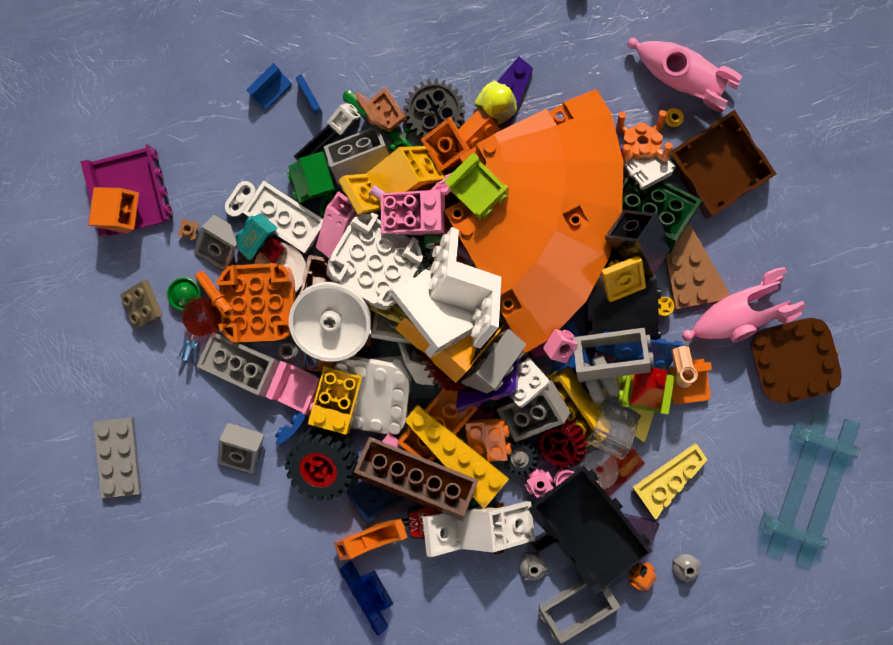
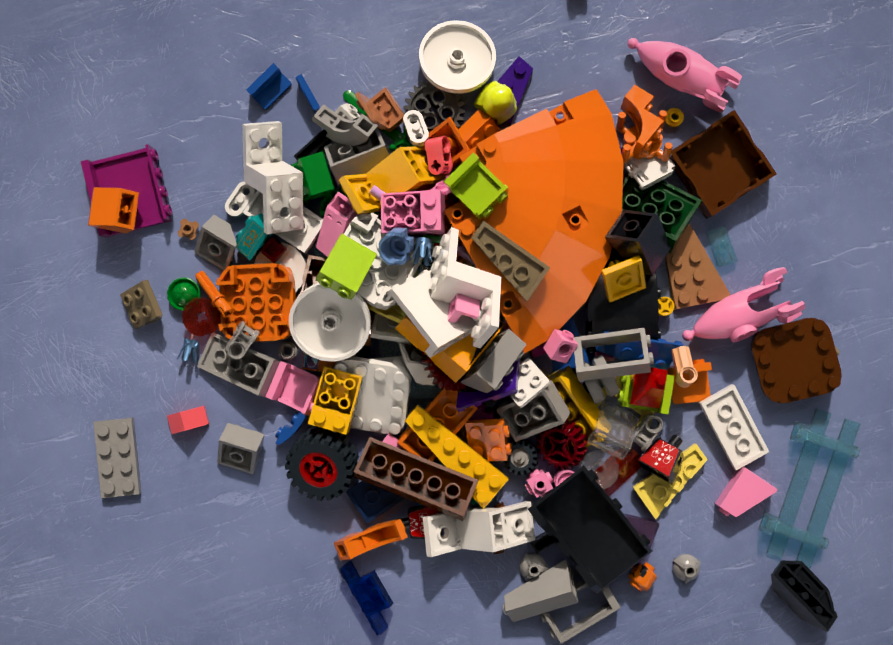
(187, 419): none -> coral slope
(241, 339): none -> light grey piece
(272, 177): none -> white bracket
(344, 130): none -> light grey arch
(346, 267): none -> lime panel
(396, 246): none -> medium blue hair
(417, 129): none -> white plate
(422, 250): none -> flat silver piece
(438, 155): none -> coral piece
(457, 56): none -> white dish
(463, 306): none -> bright pink panel
(513, 261): none -> dark tan wing
(542, 594): none -> light grey slope
(638, 106): none -> orange arch
(646, 433): none -> light grey piece
(663, 458): none -> torso
(721, 246): none -> clear light blue plate
(734, 427): none -> white plate
(743, 492): none -> bright pink slope
(804, 593): none -> black wedge

